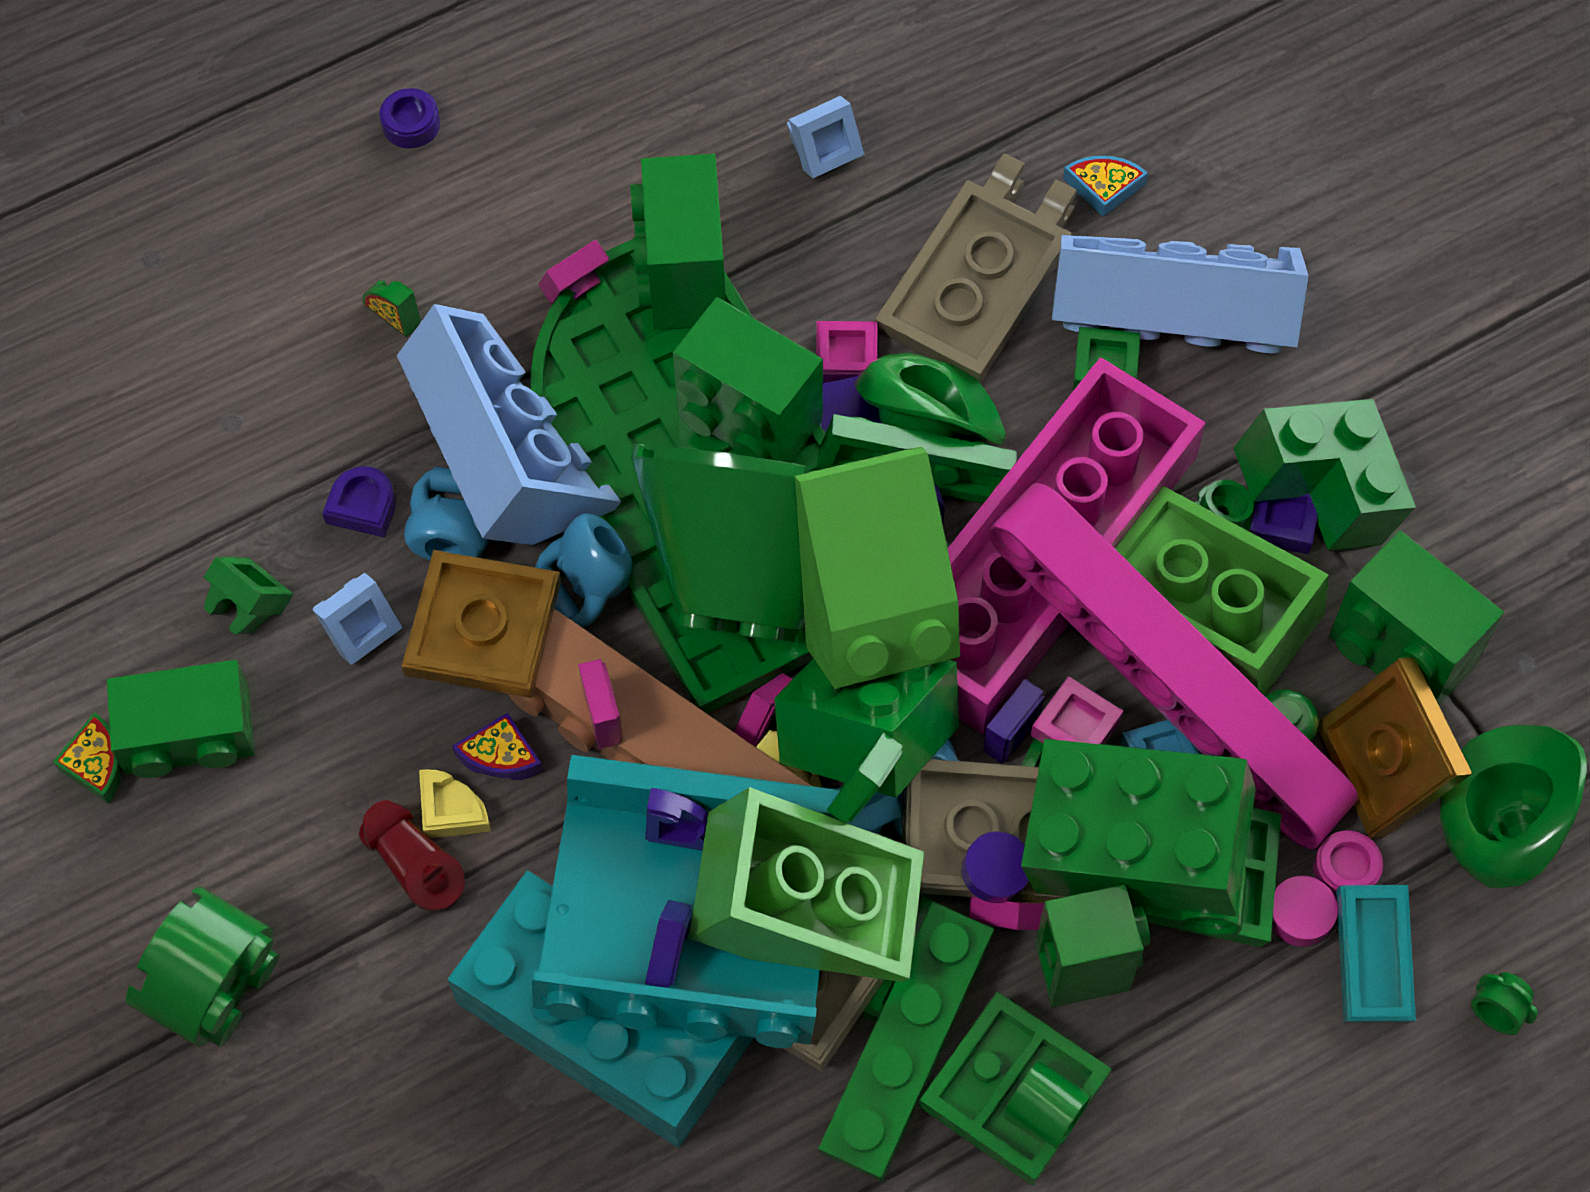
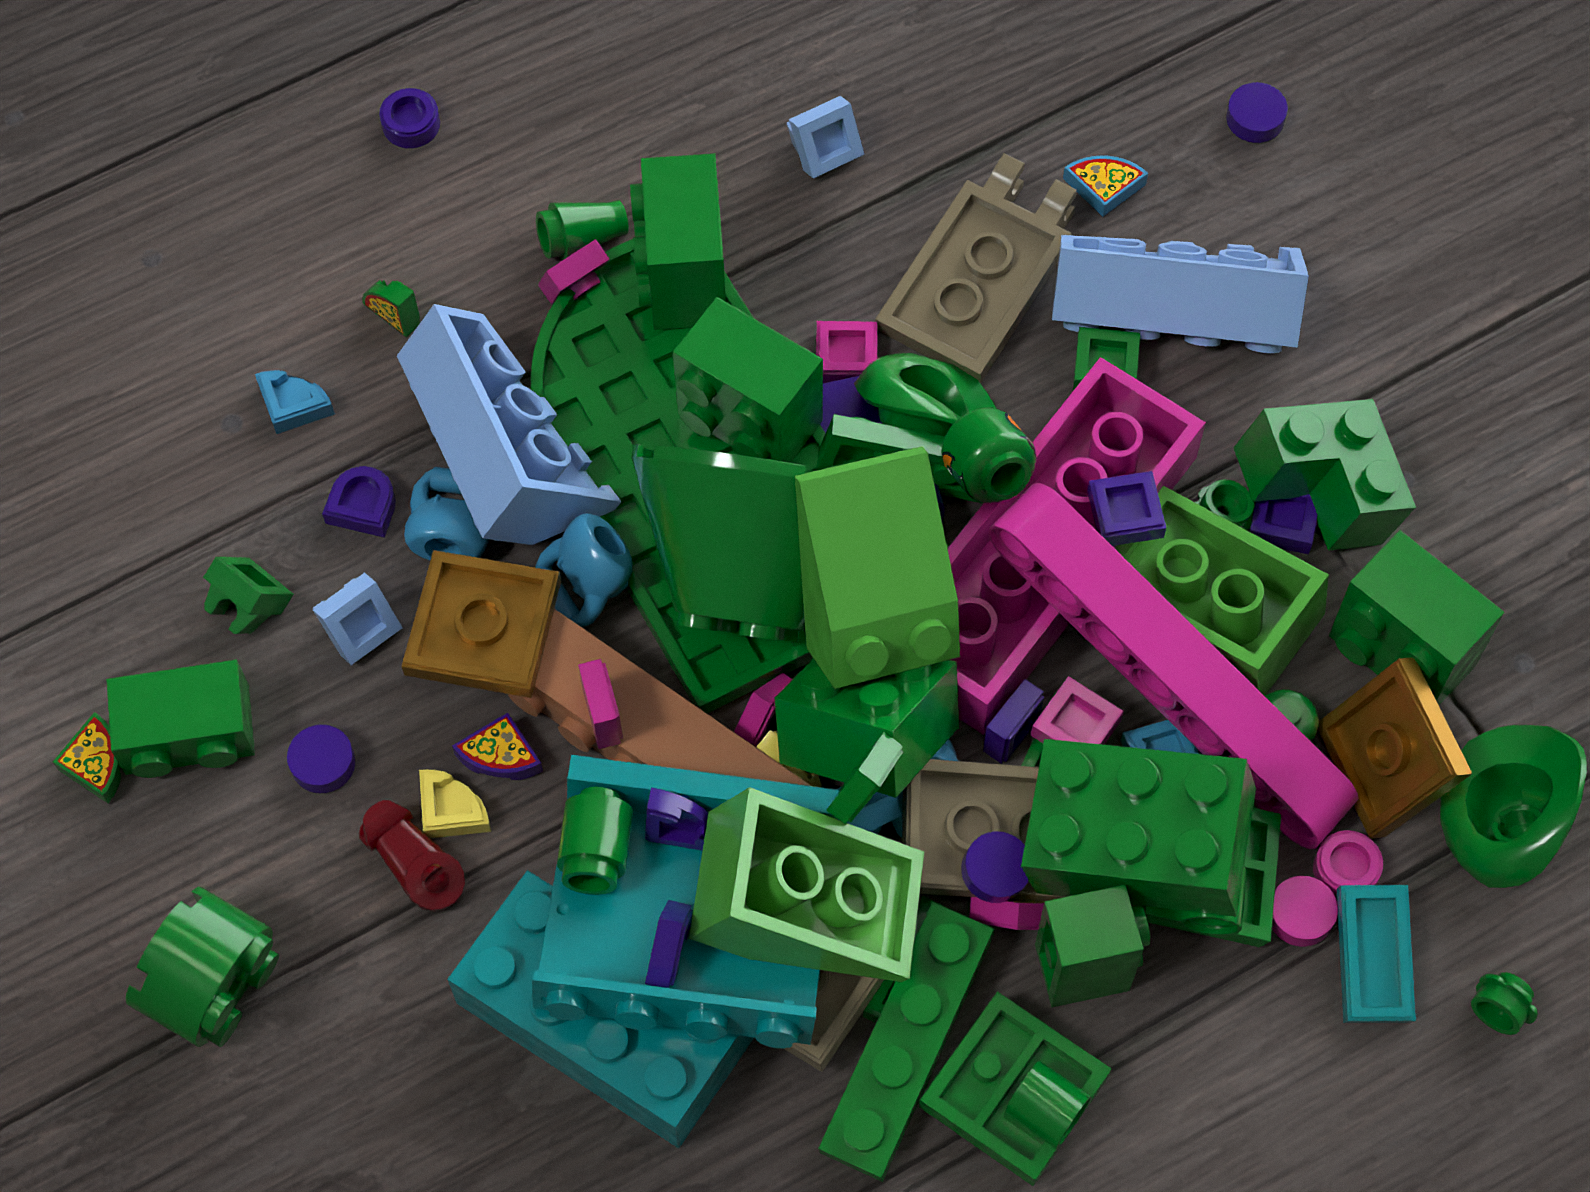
(292, 400): none -> dark azure tile
(321, 758): none -> dark purple tile
(573, 225): none -> green cone
(594, 841): none -> green brick
(989, 455): none -> green head
(1127, 508): none -> dark purple tile
(1256, 112): none -> dark purple tile

